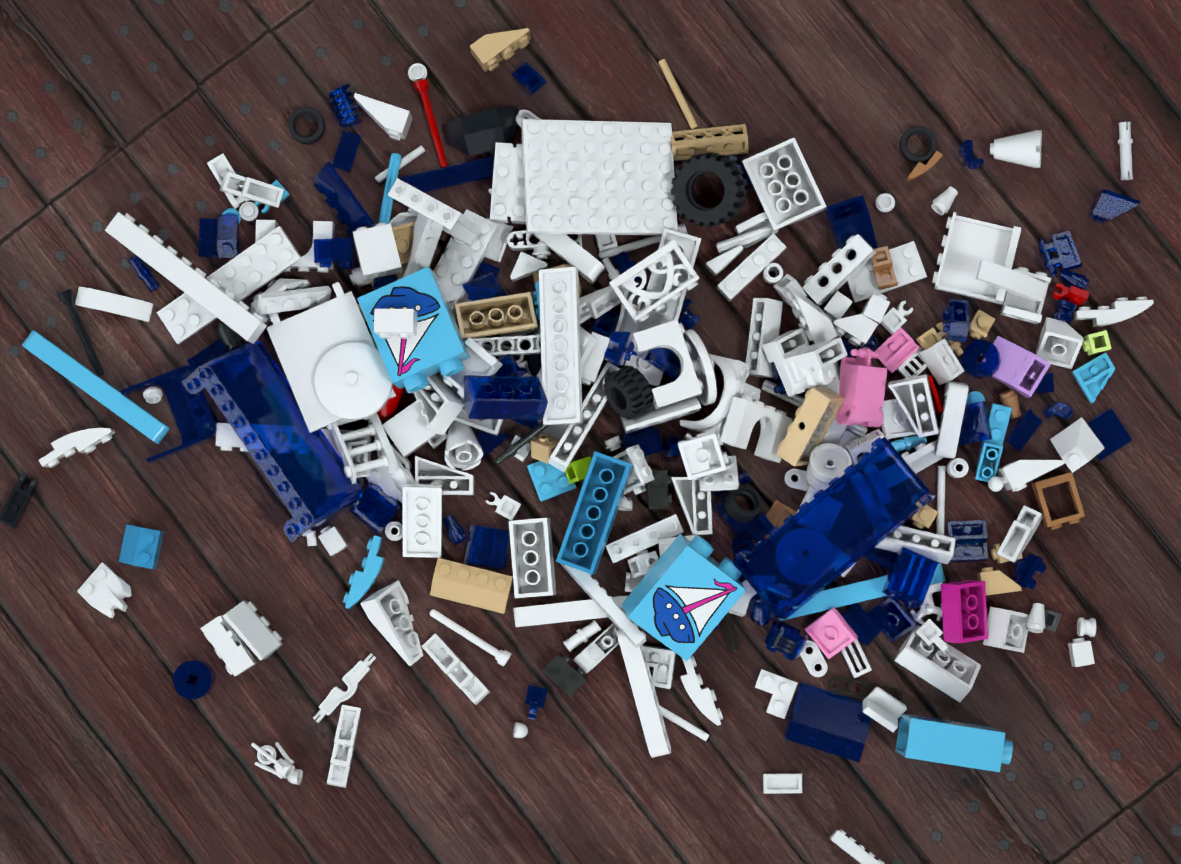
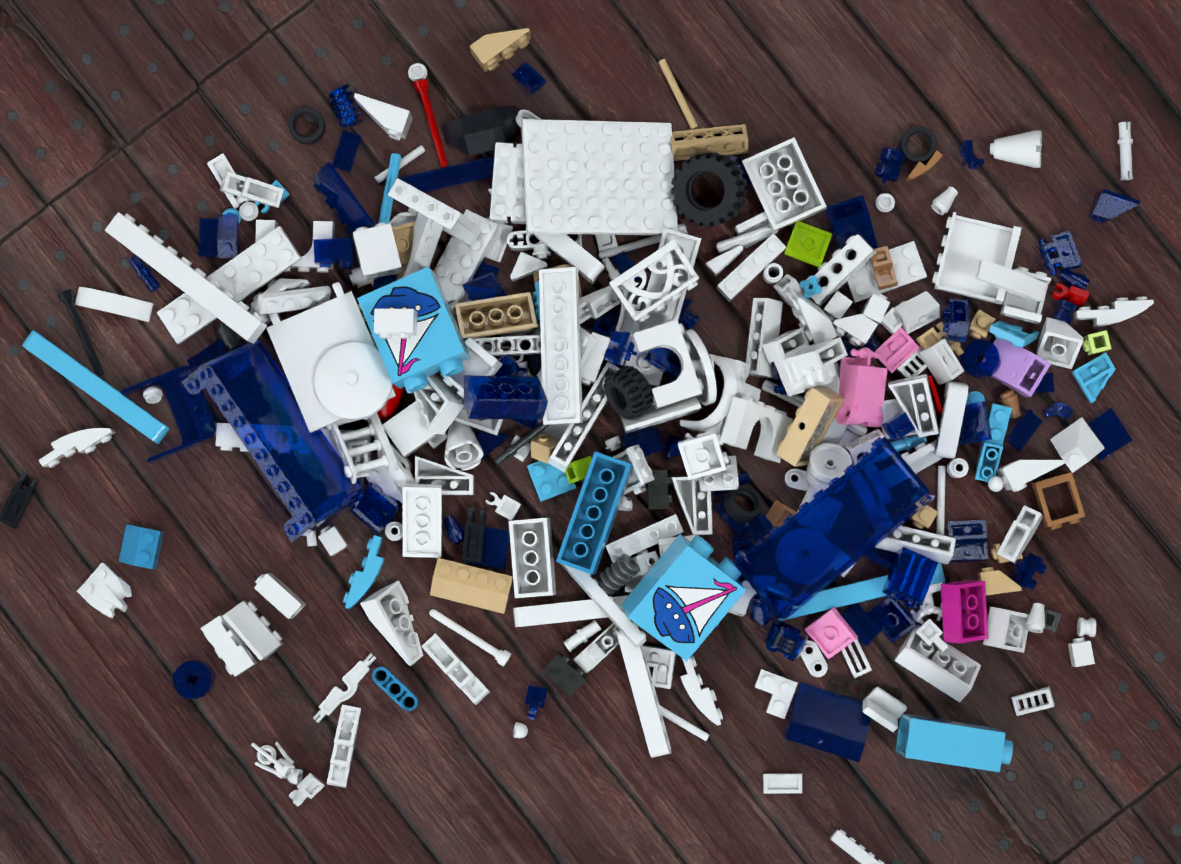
(279, 595): none -> white brick
(307, 788): none -> white plate
(386, 686): none -> dark azure beam
(474, 536): none -> black hinge
(618, 574): none -> dark grey piece
(808, 244): none -> lime plate
(816, 288): none -> medium azure plate
(889, 166): none -> clear blue wheel
(898, 426): none -> clear blue brick
(918, 311): none -> white panel
(1013, 334): none -> medium azure wing
(1050, 701): none -> white slope

